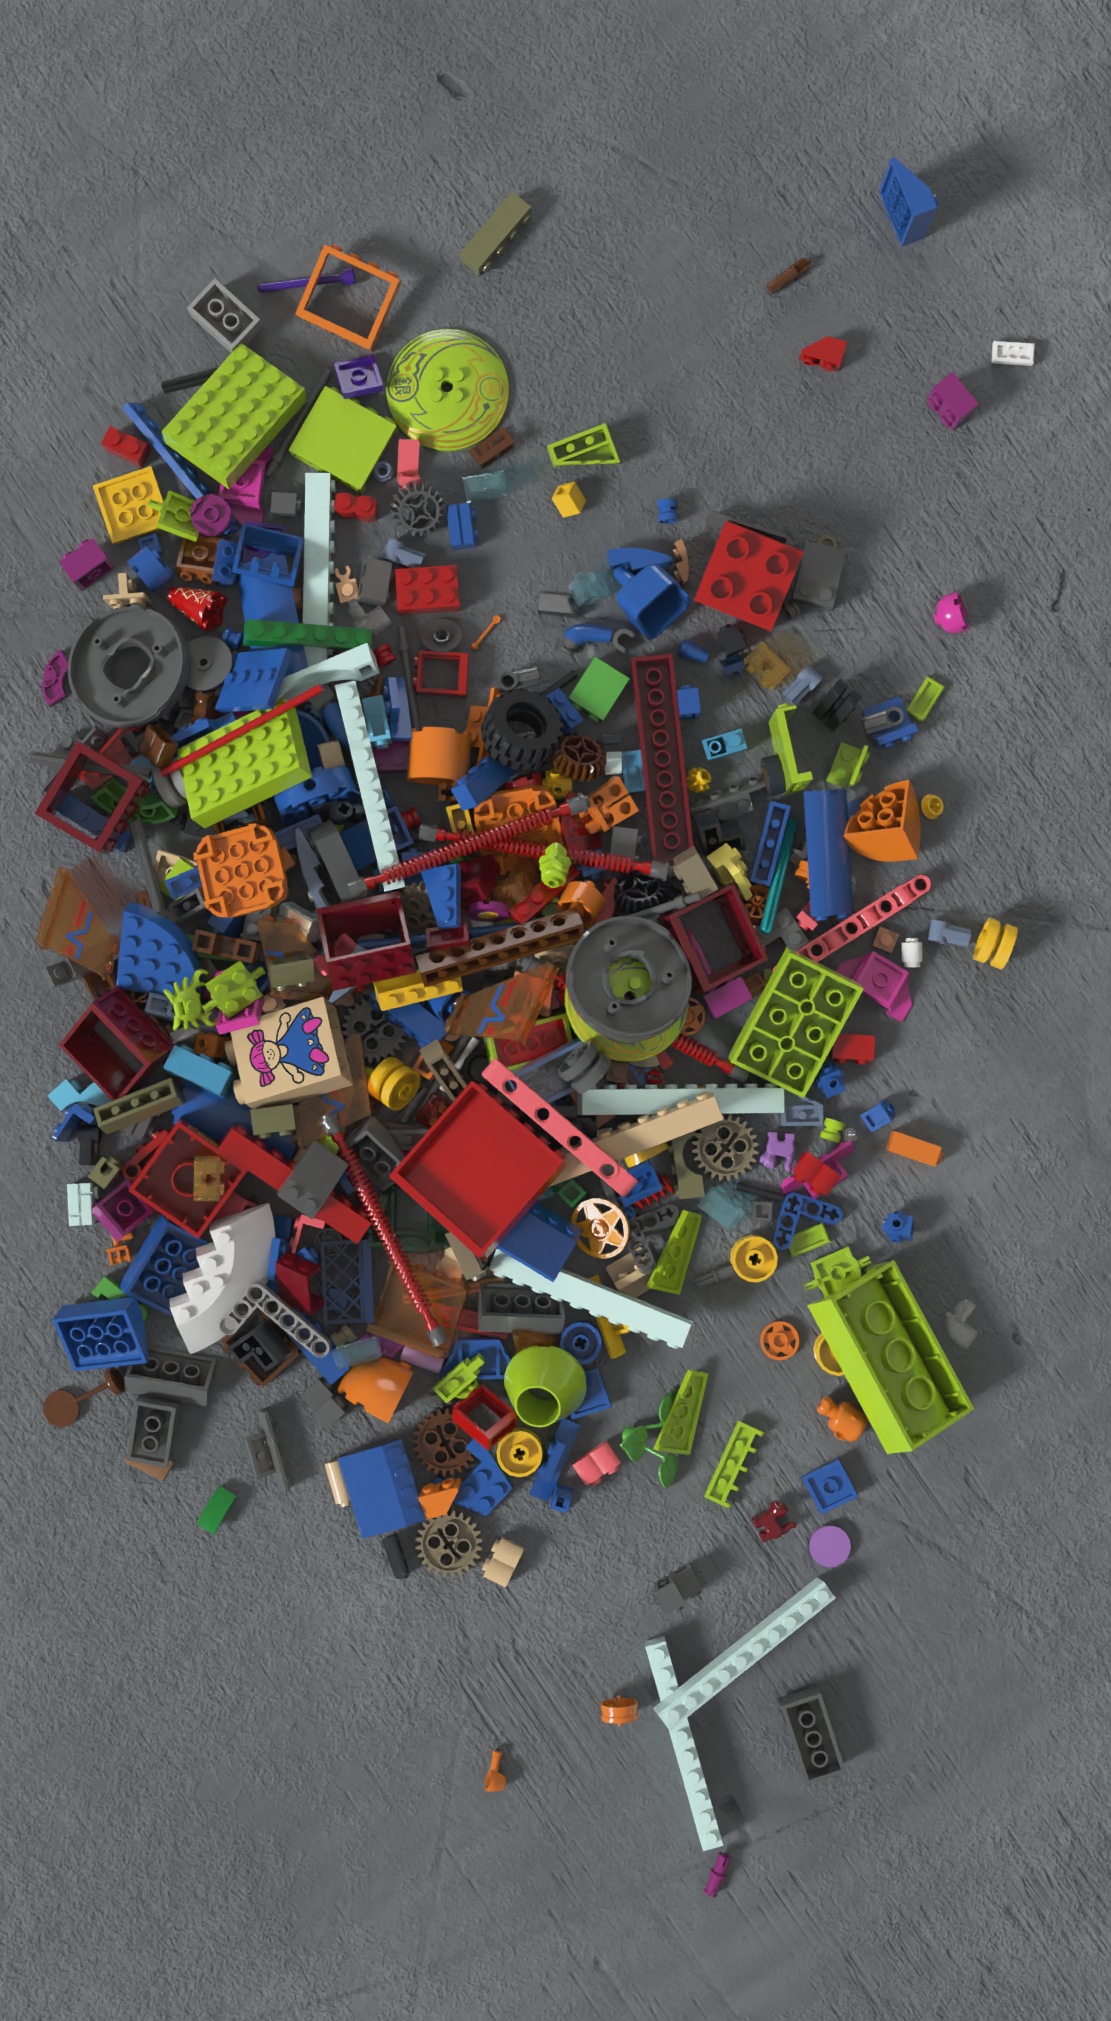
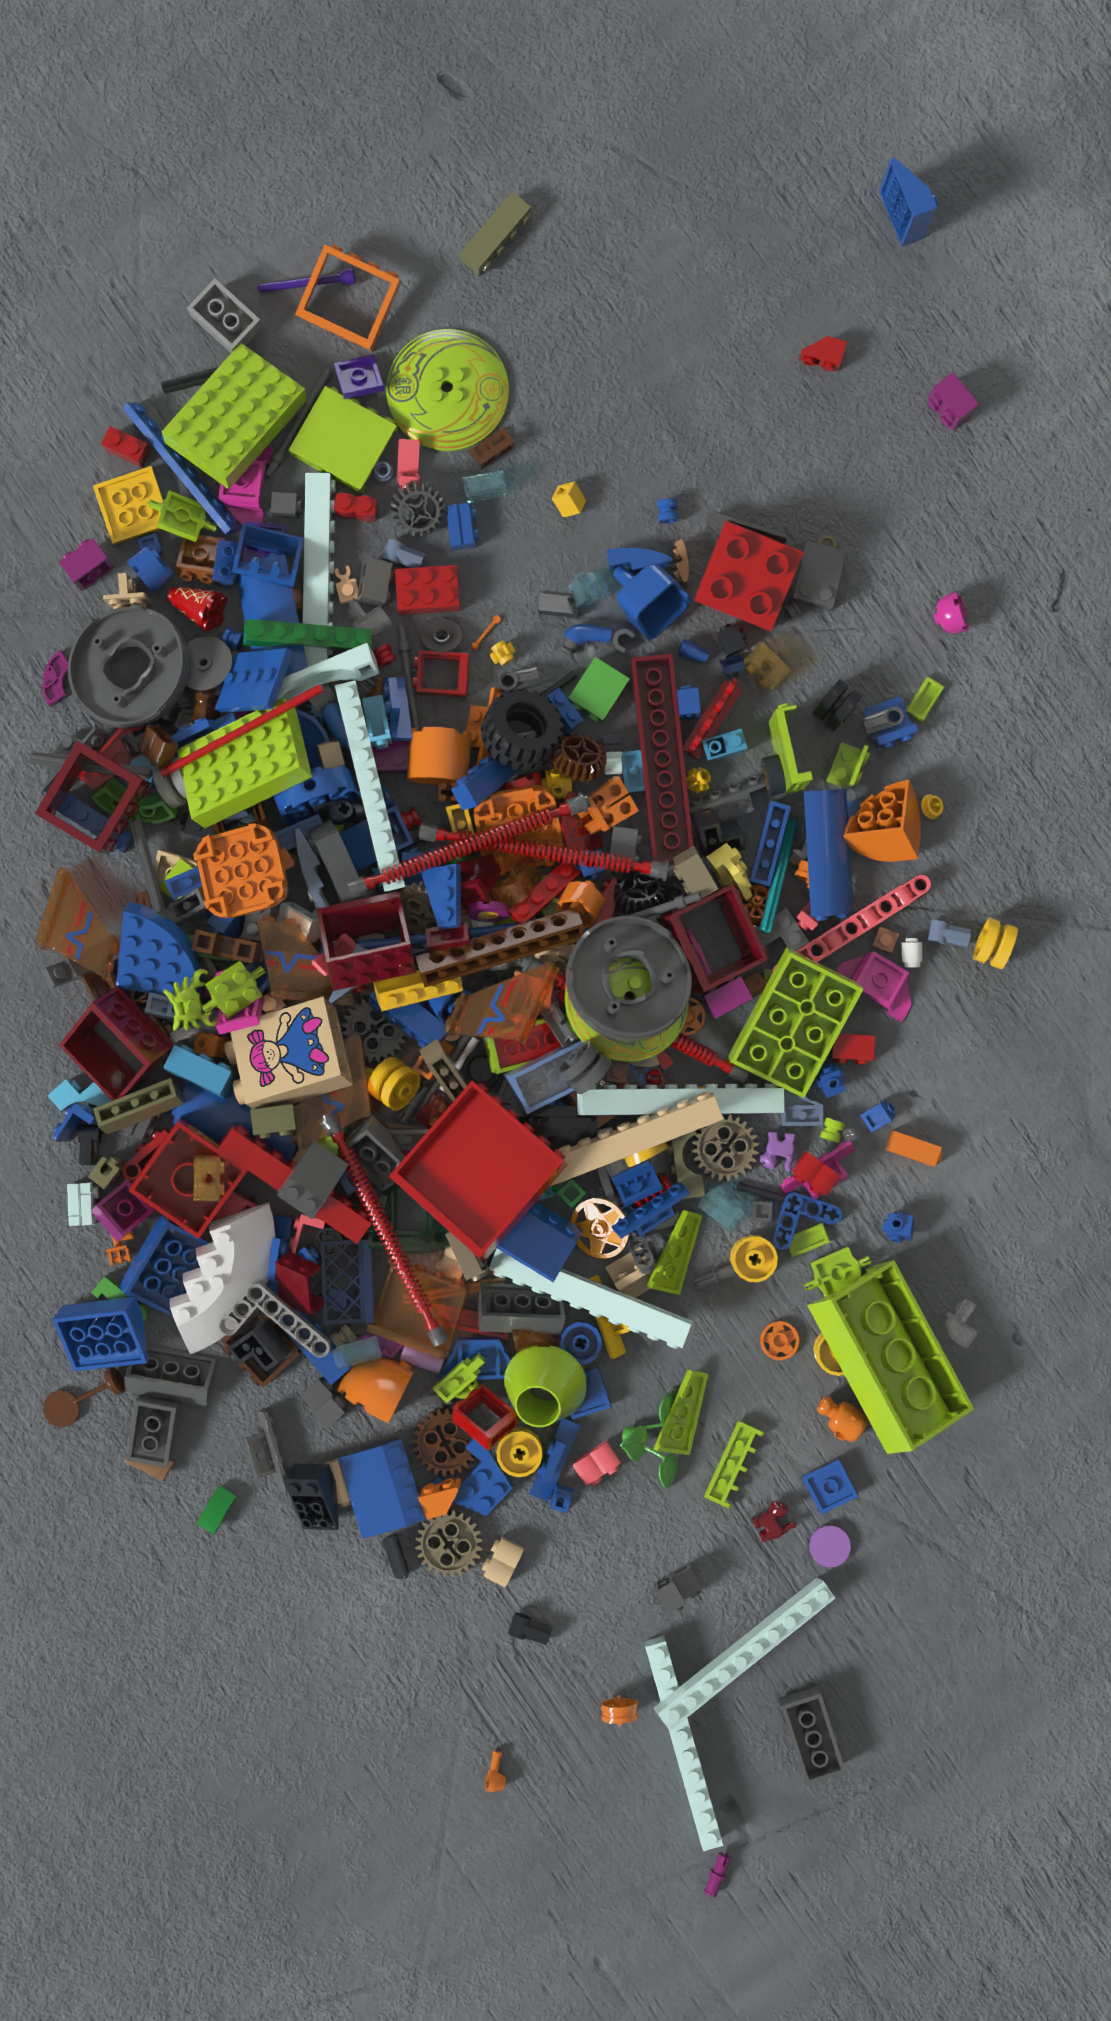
(211, 515): magenta tile -> none
(291, 971): olive slope -> none
(313, 1495): none -> black slope
(502, 653): none -> yellow gear
(524, 1627): none -> black piece
(554, 865): lime head -> none
(559, 1025): none -> dark grey hinge
(559, 1127): coral beam -> none
(584, 449): lime wedge -> none
(652, 1213): none -> blue bracket
(712, 718): none -> red fence
(789, 275): reddish brown piece -> none
(805, 682): sand blue piece -> none
(1013, 353): white plate -> none

